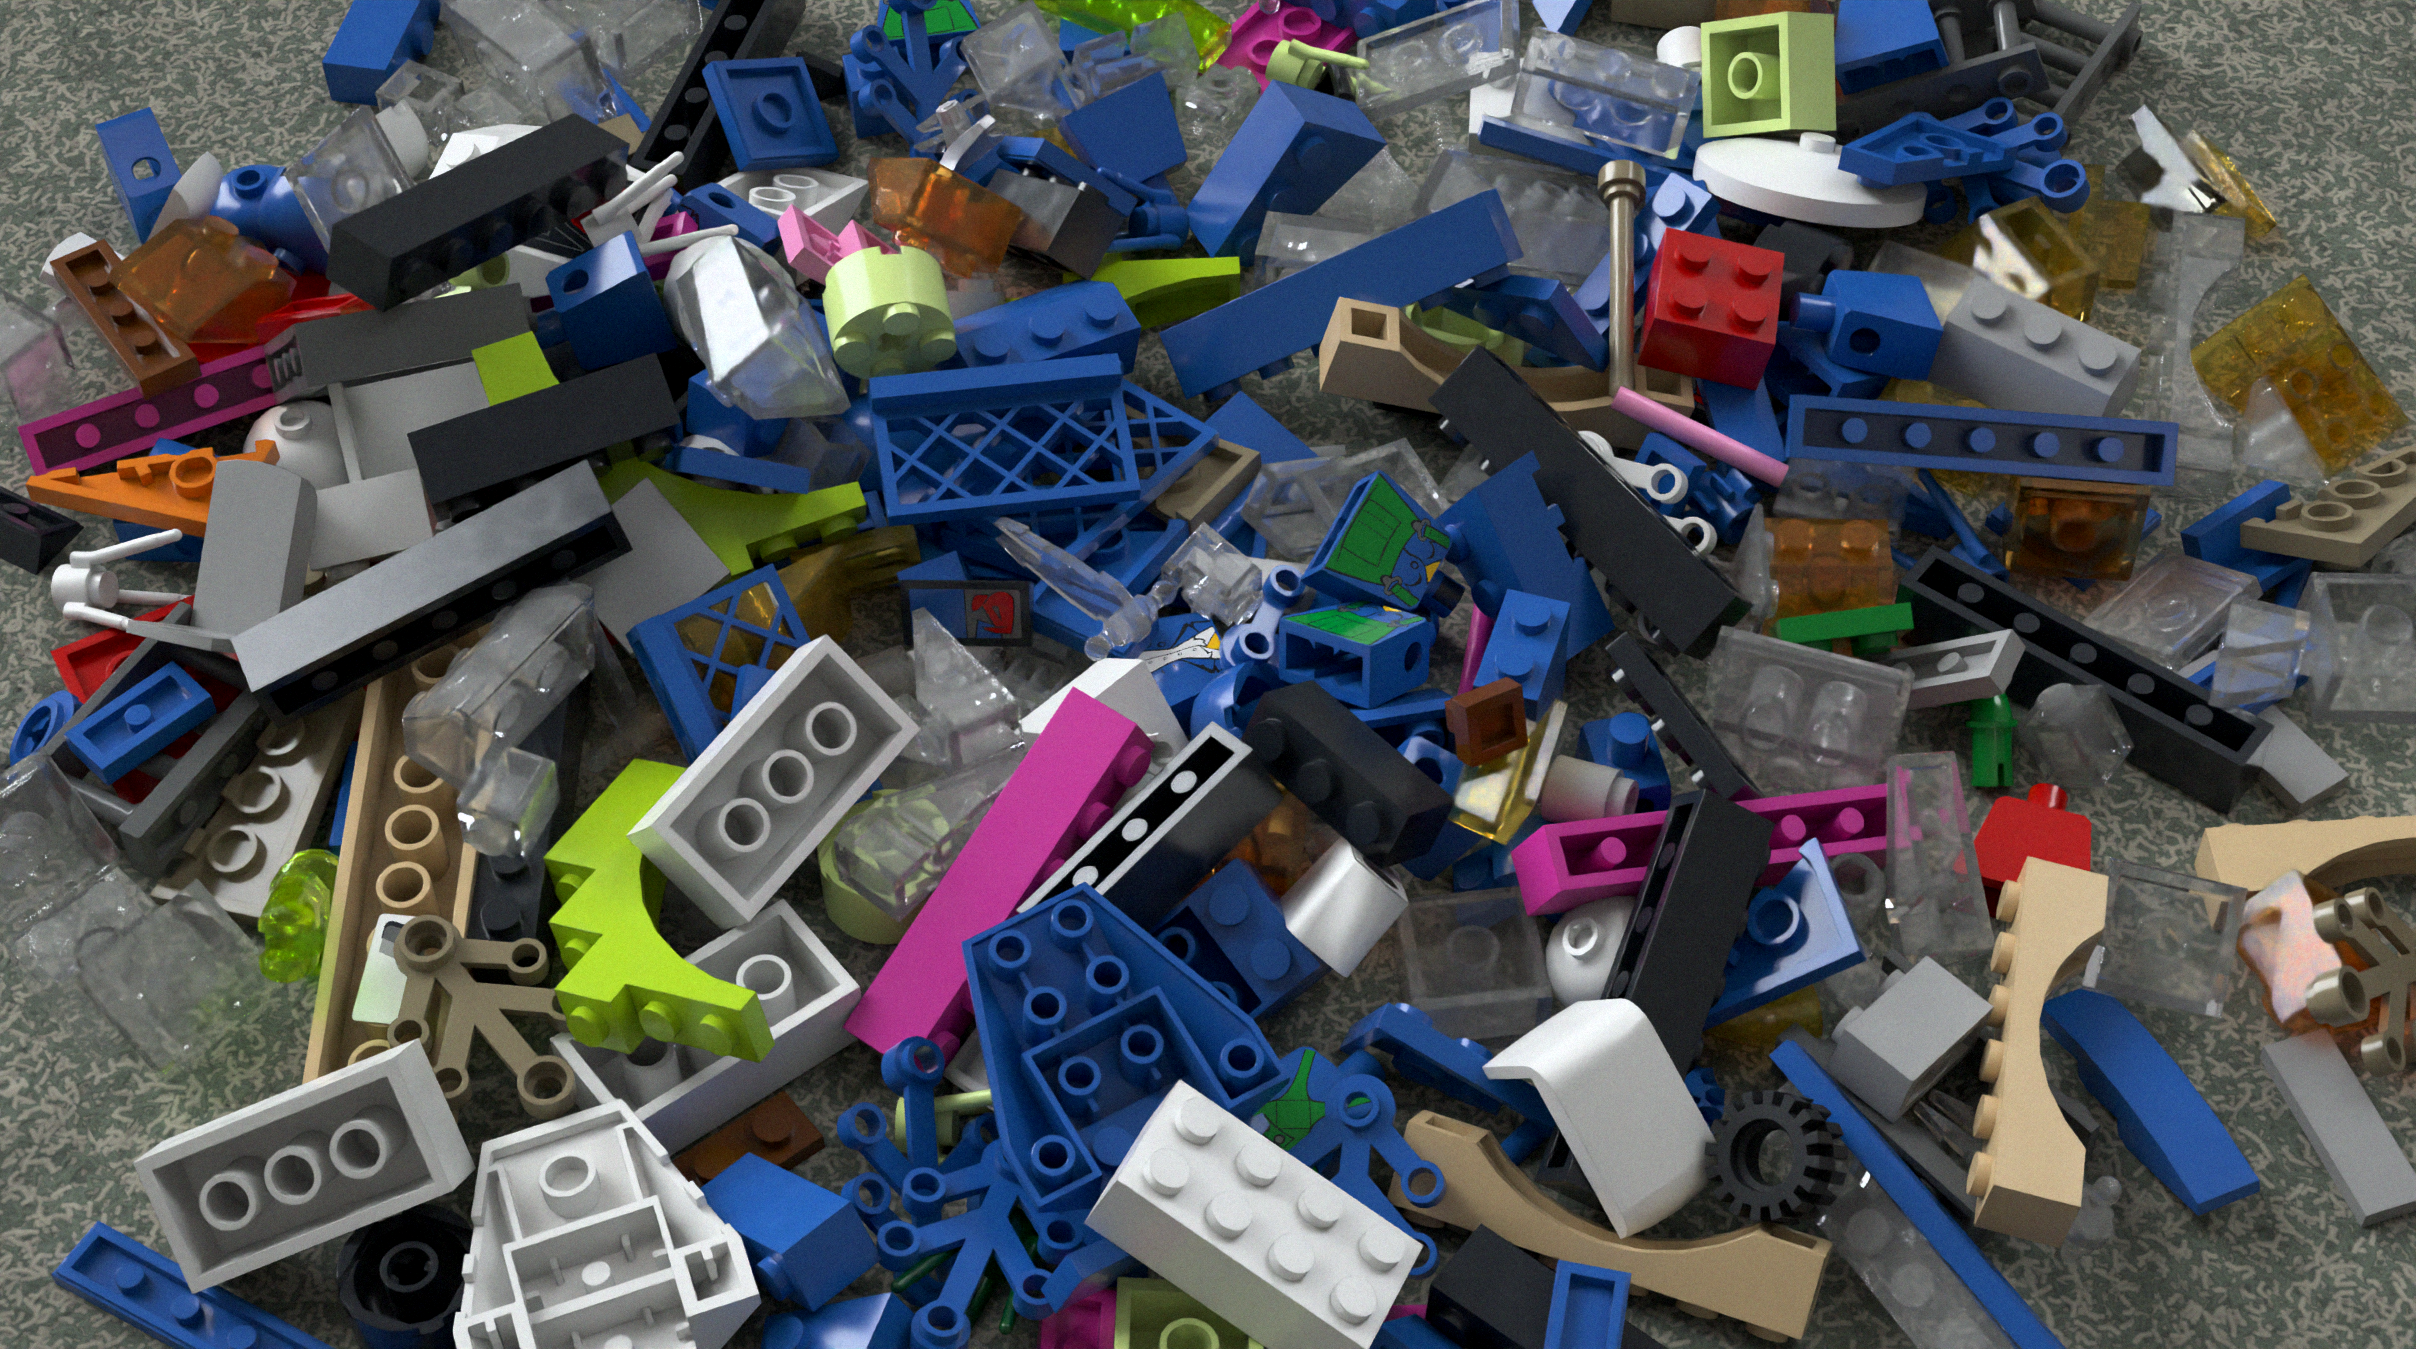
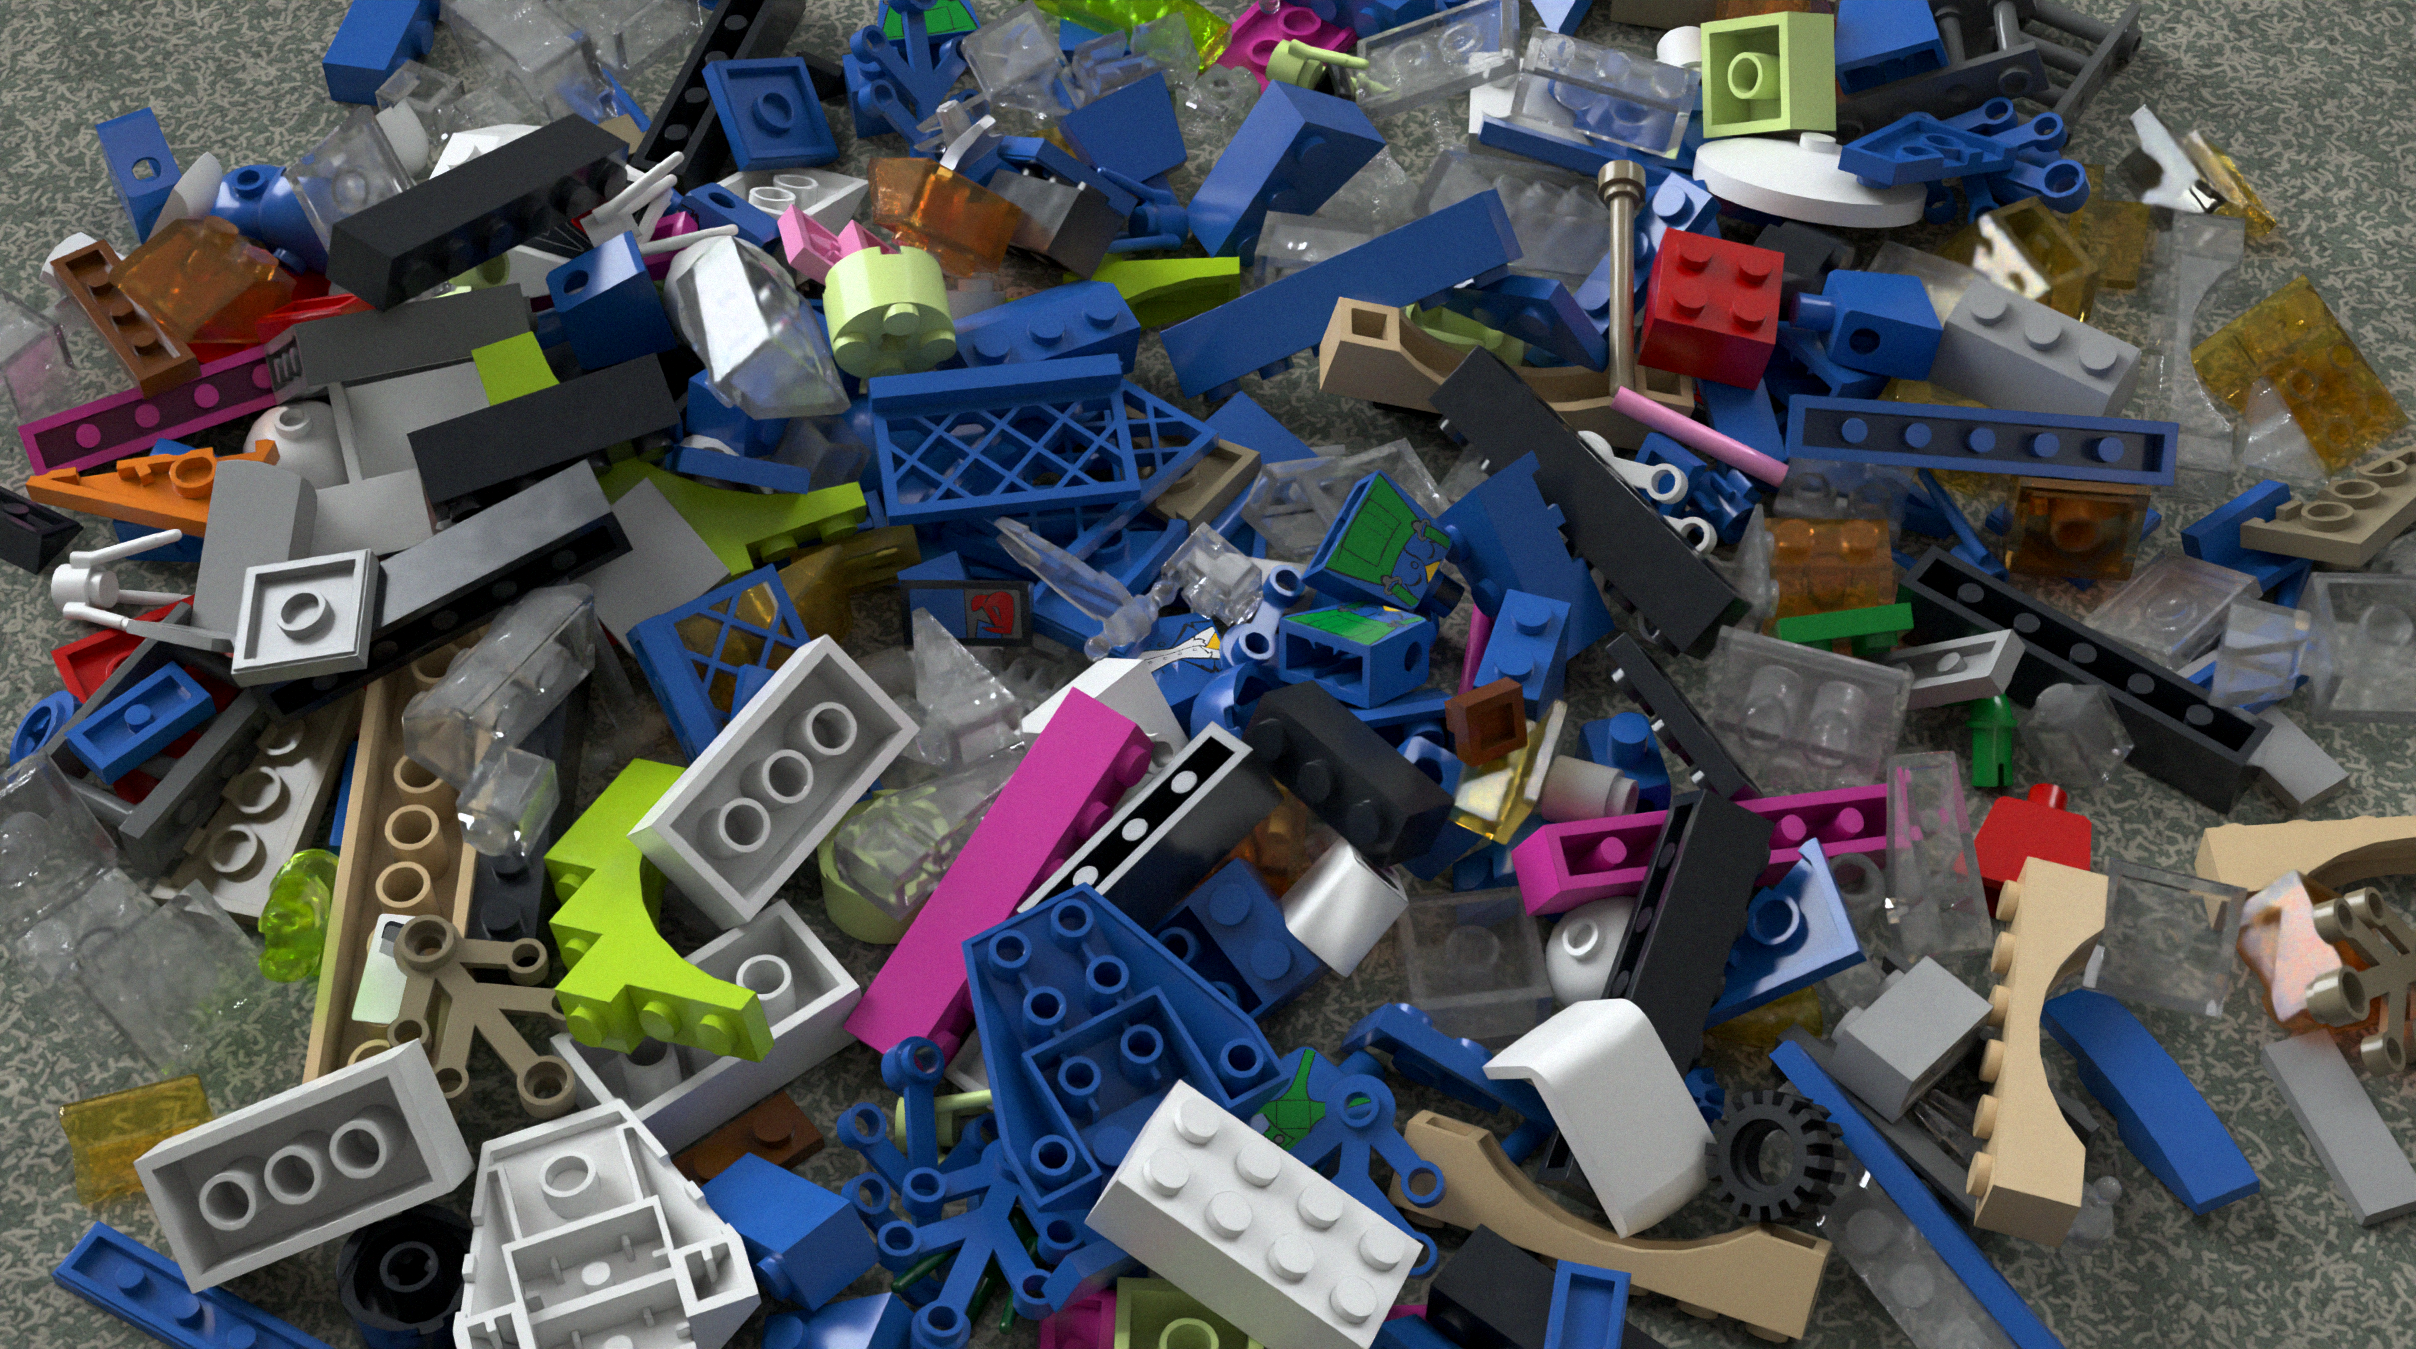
(123, 1126): none -> clear yellow panel
(305, 618): none -> light grey tile

